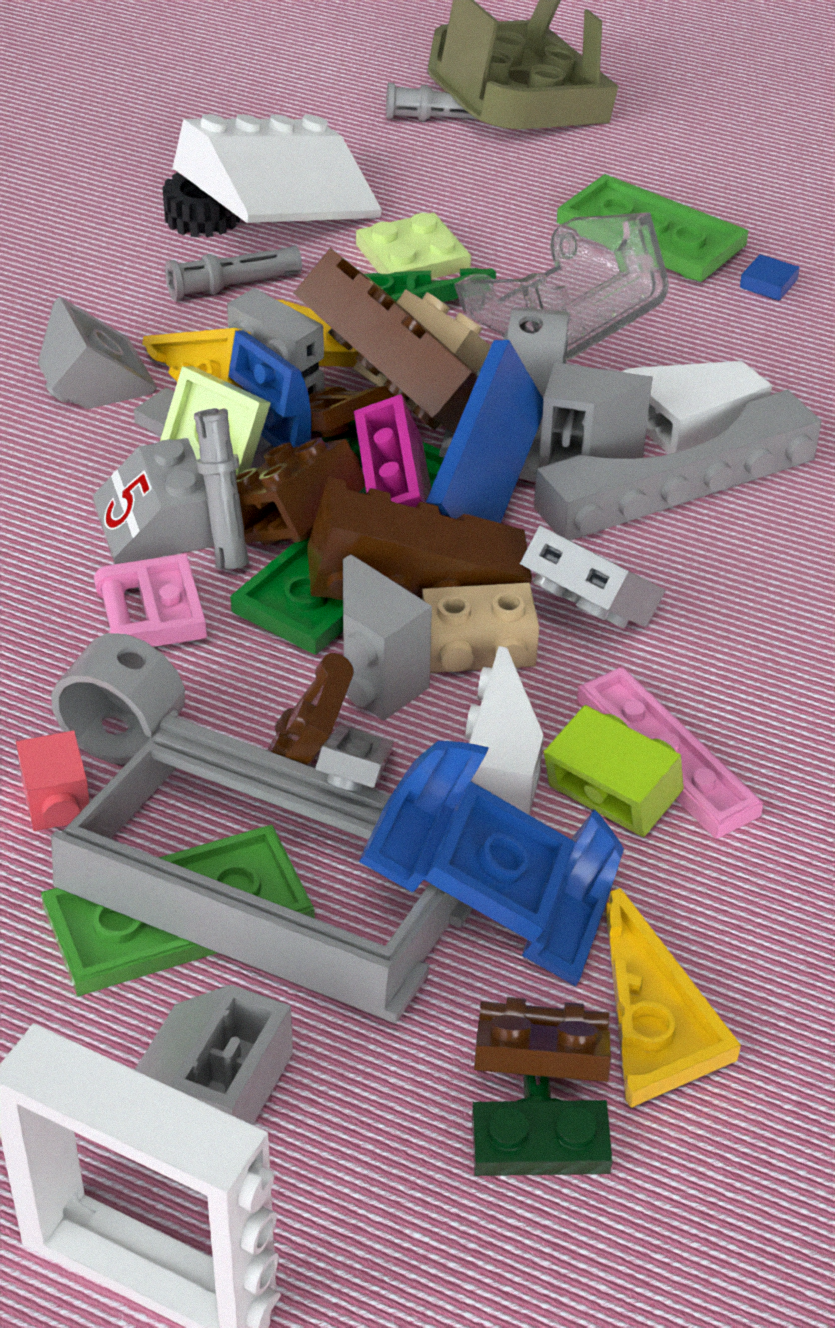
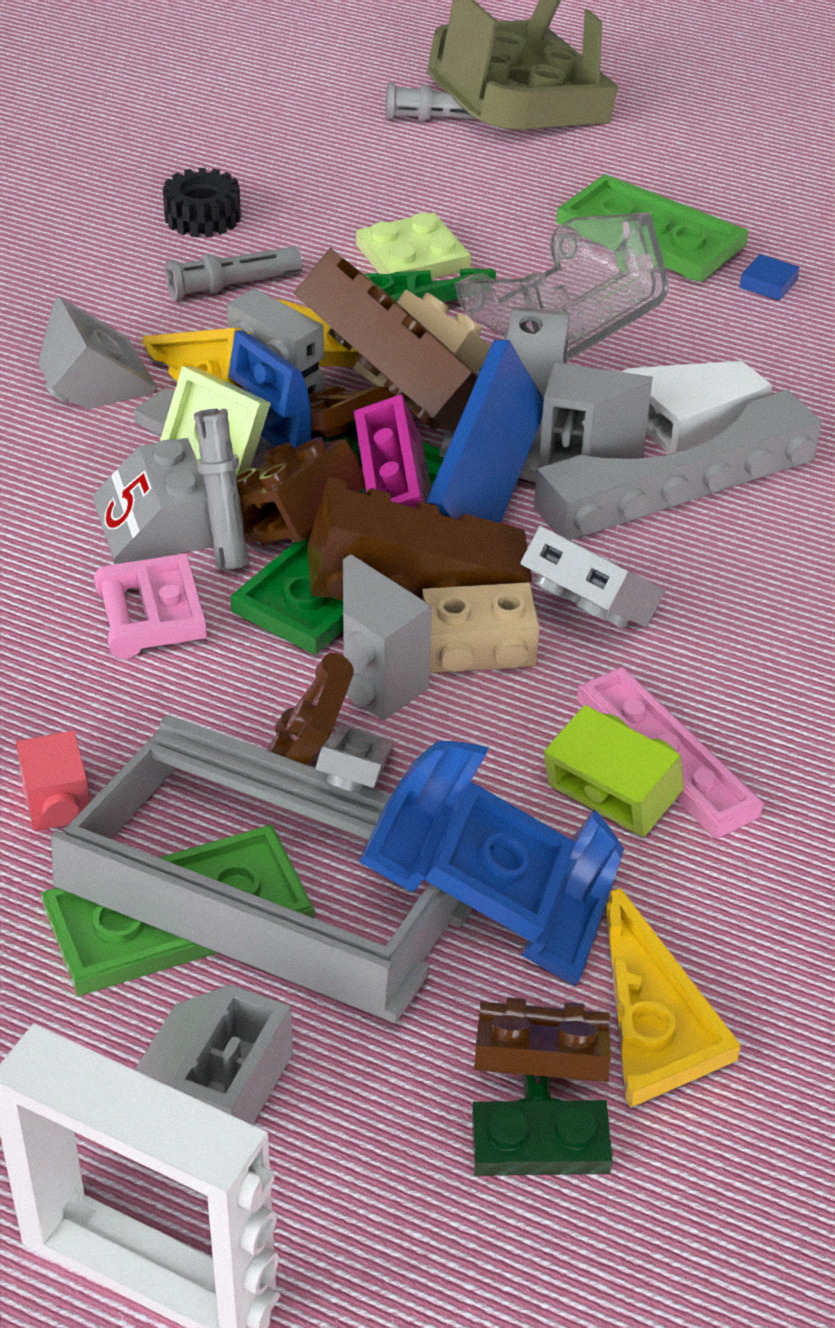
(122, 681): light grey piece -> none
(274, 168): white slope -> none
(510, 731): white slope -> none

